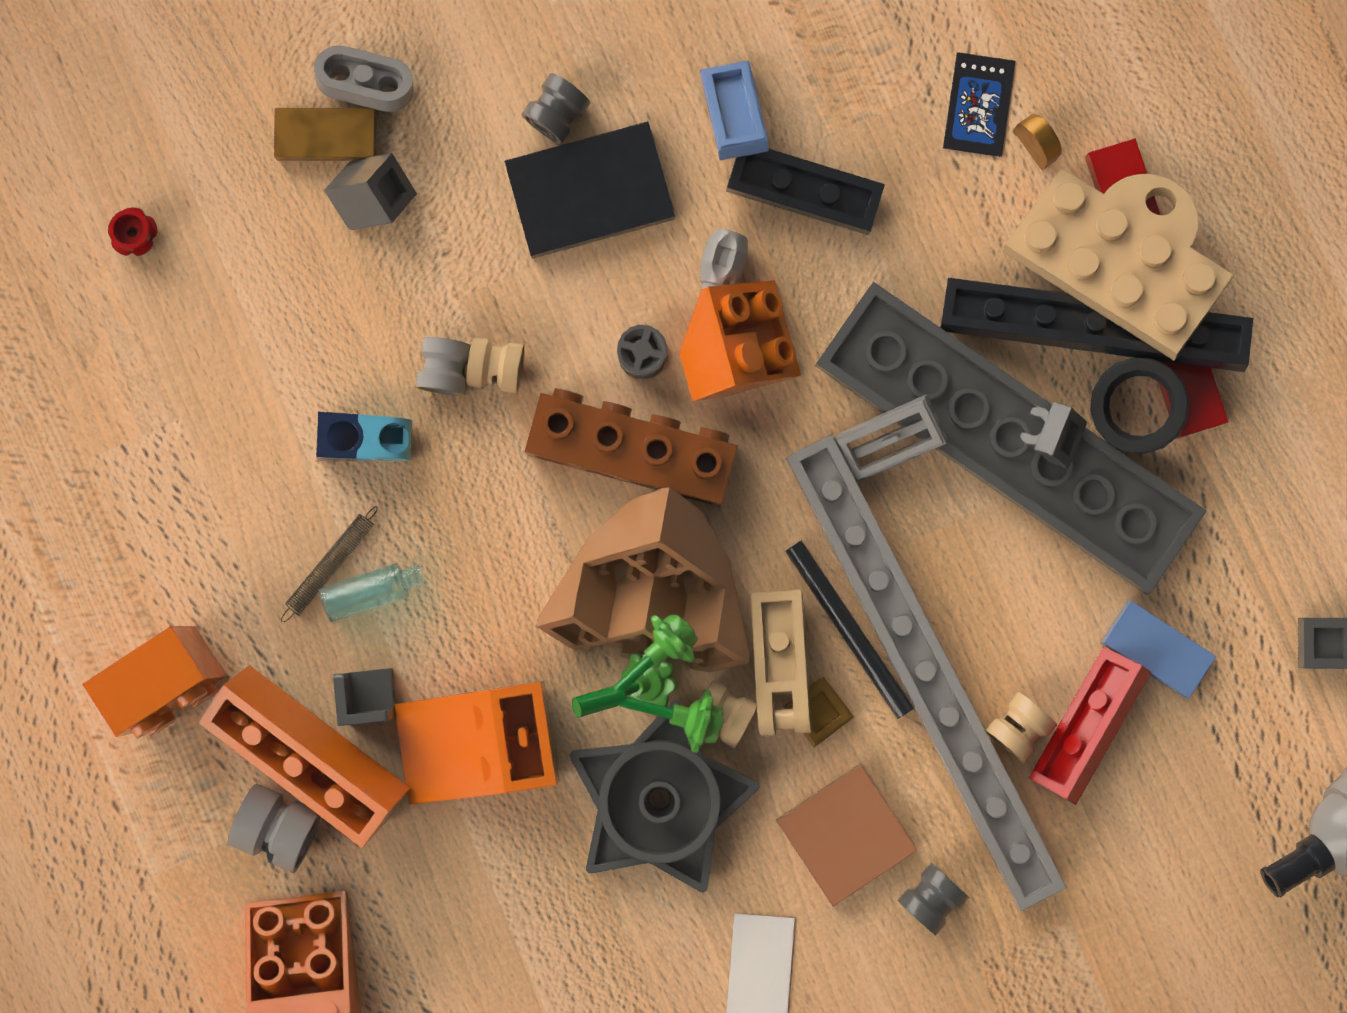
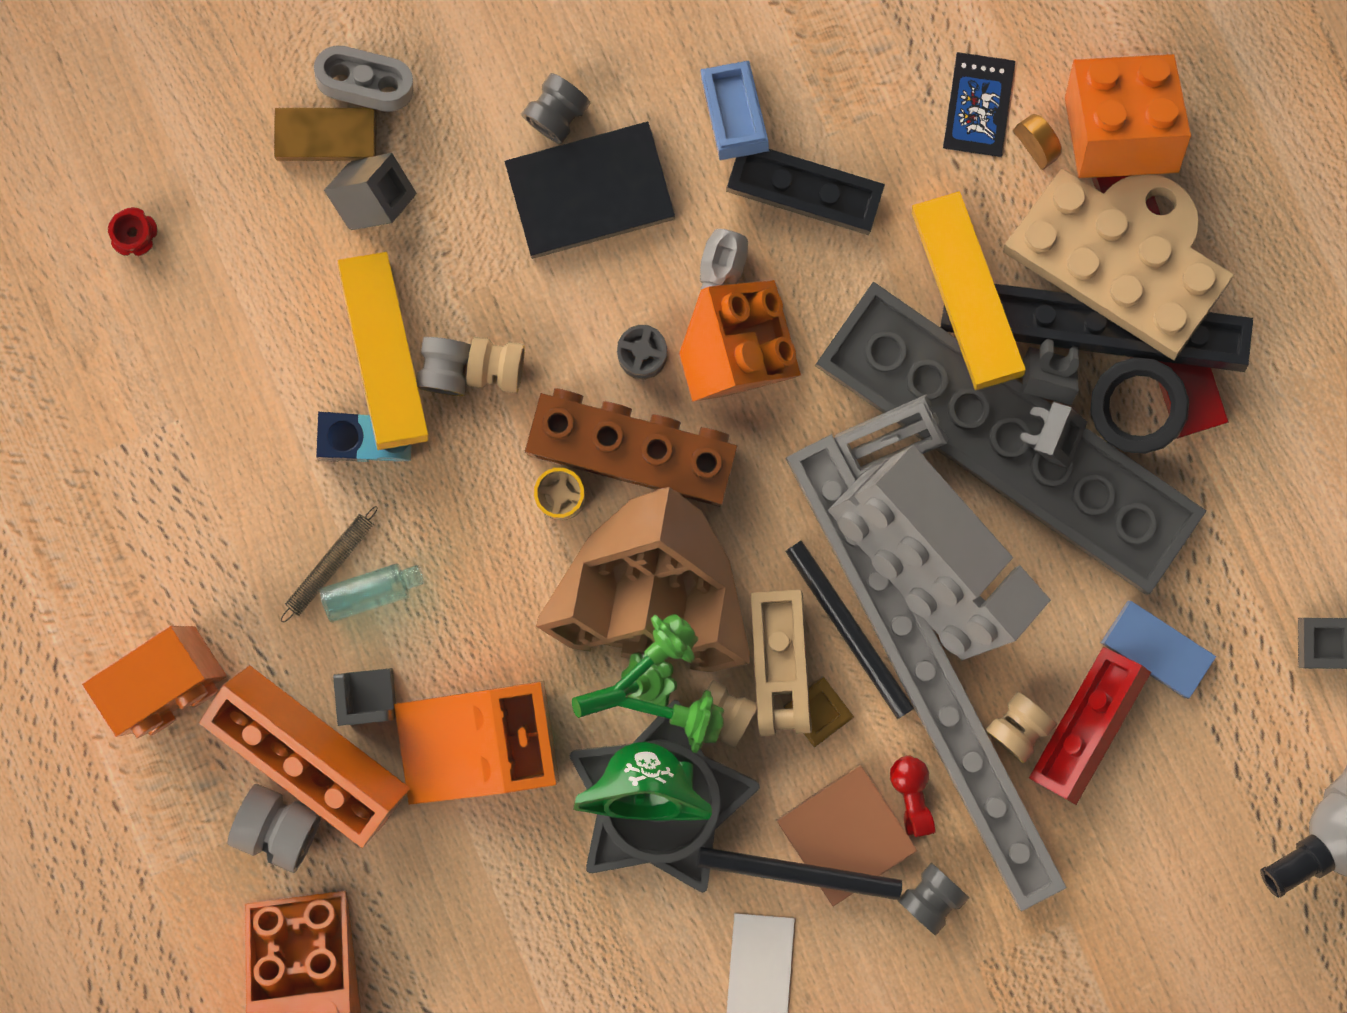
(382, 351): none -> yellow tile
(556, 488): none -> tan wheel
(645, 785): none -> green hat
(799, 873): none -> black bar
(910, 778): none -> red arm
(938, 554): none -> light grey piece
(968, 291): none -> yellow tile
(1051, 374): none -> dark grey tile
(1127, 116): none -> orange brick

